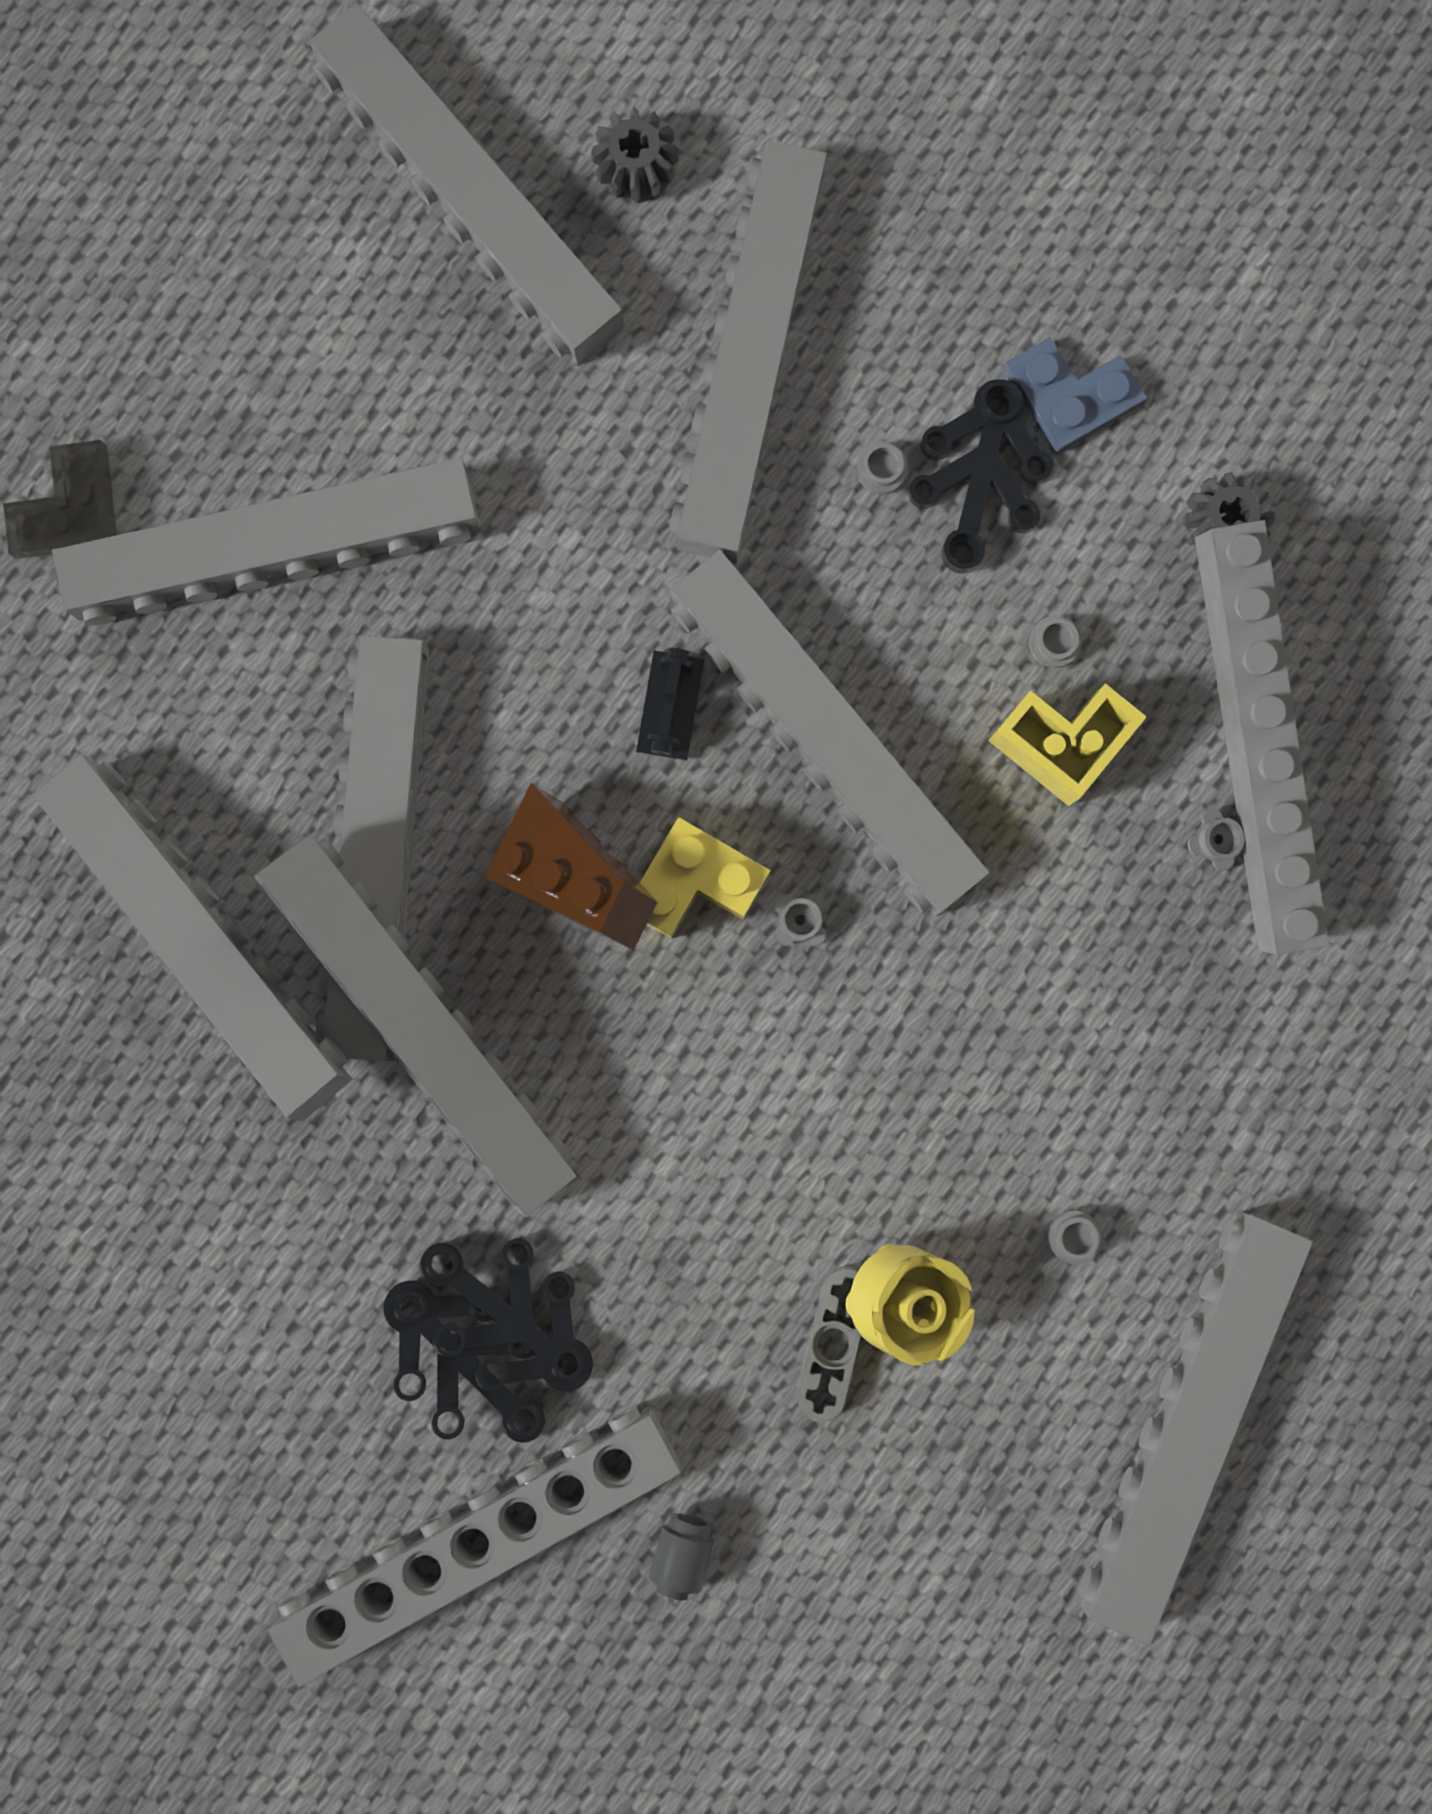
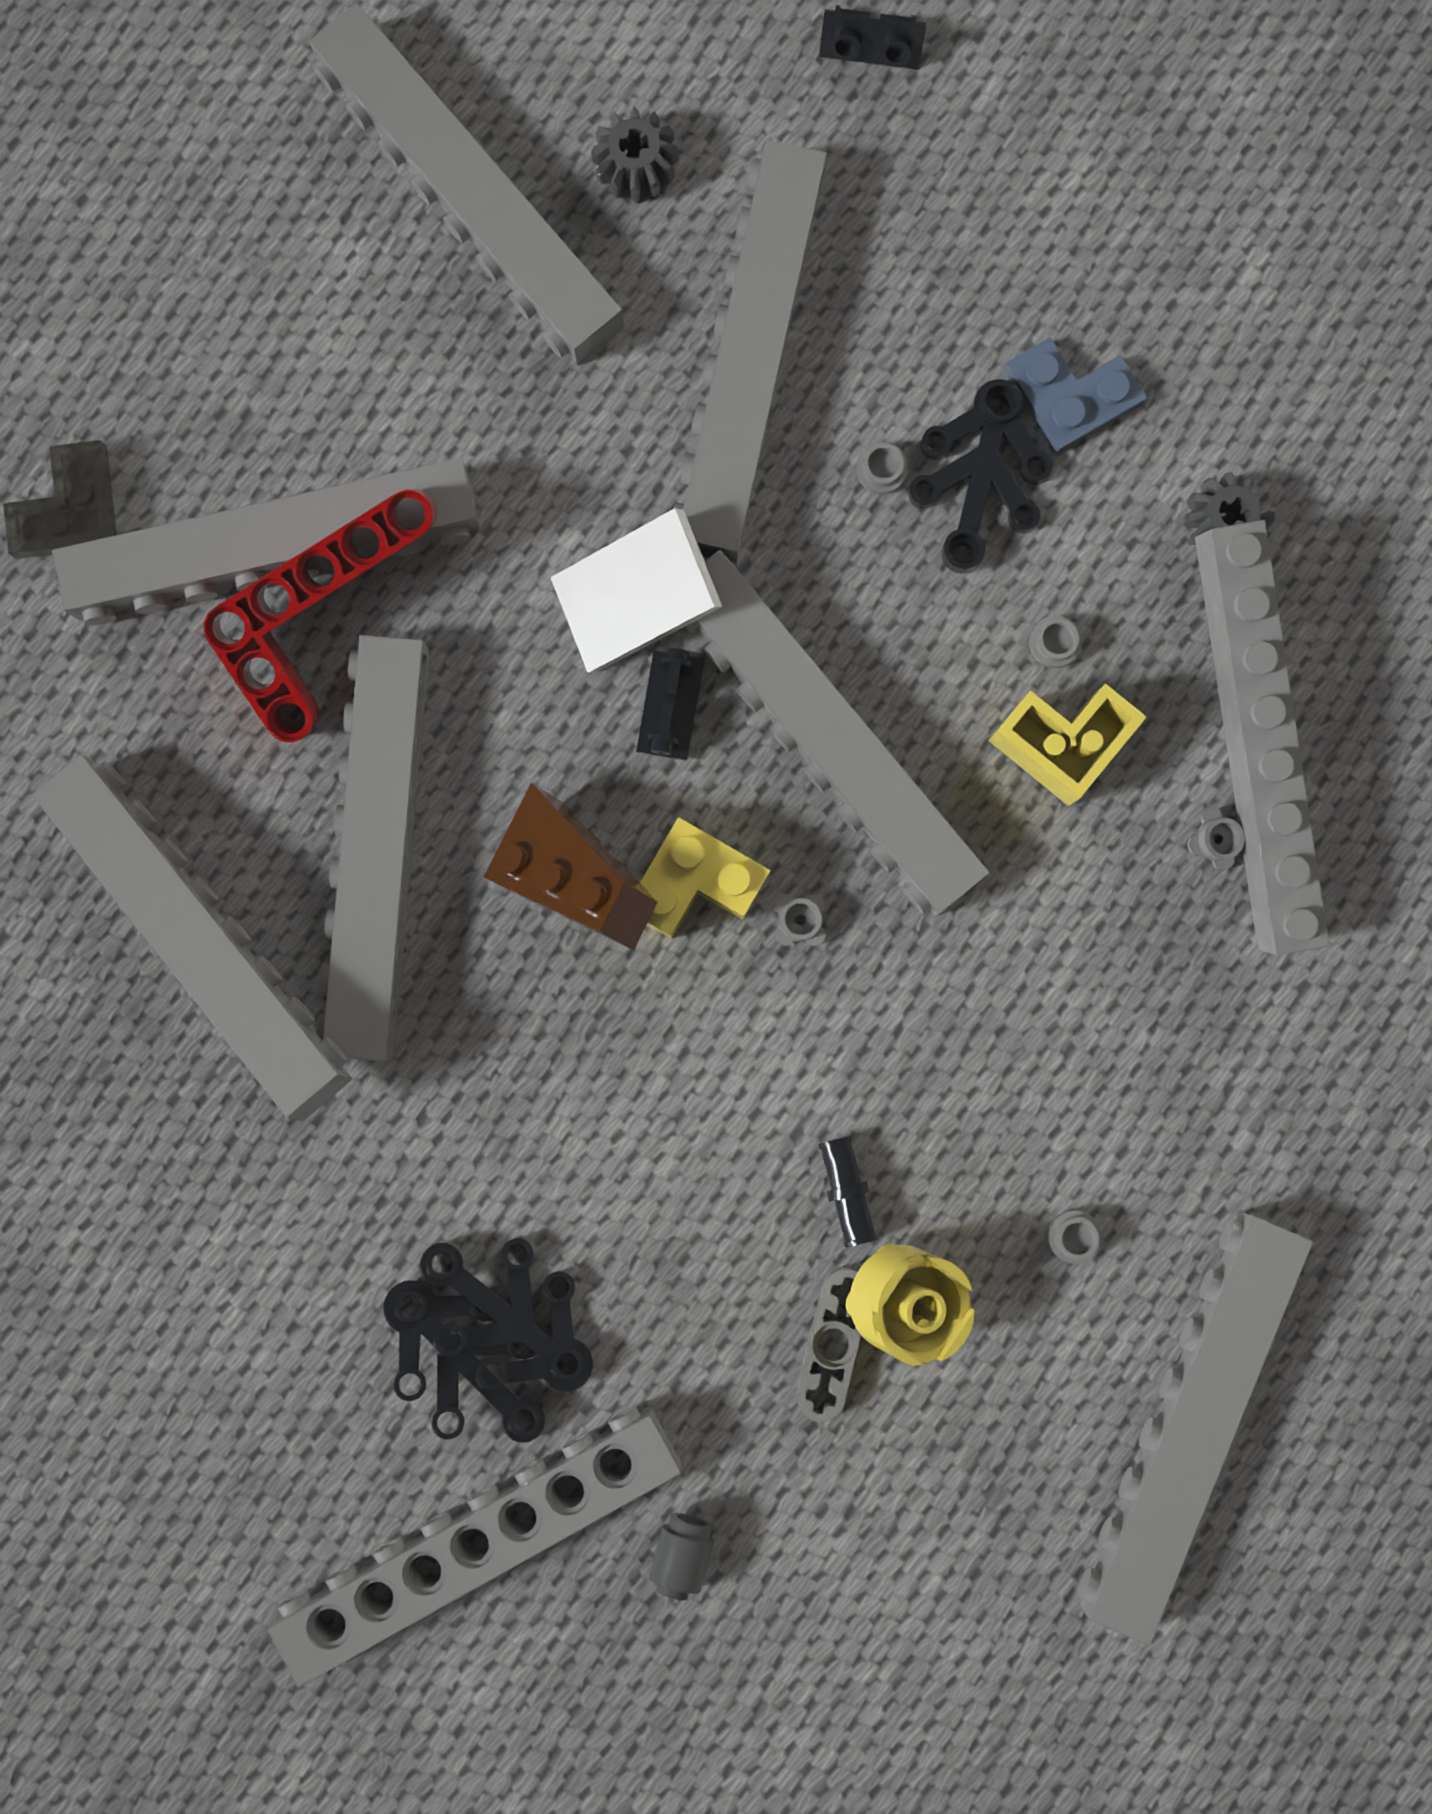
(302, 592): none -> red beam
(416, 1025): light grey brick -> none
(636, 590): none -> white tile
(848, 1191): none -> black pin
(882, 41): none -> black hinge

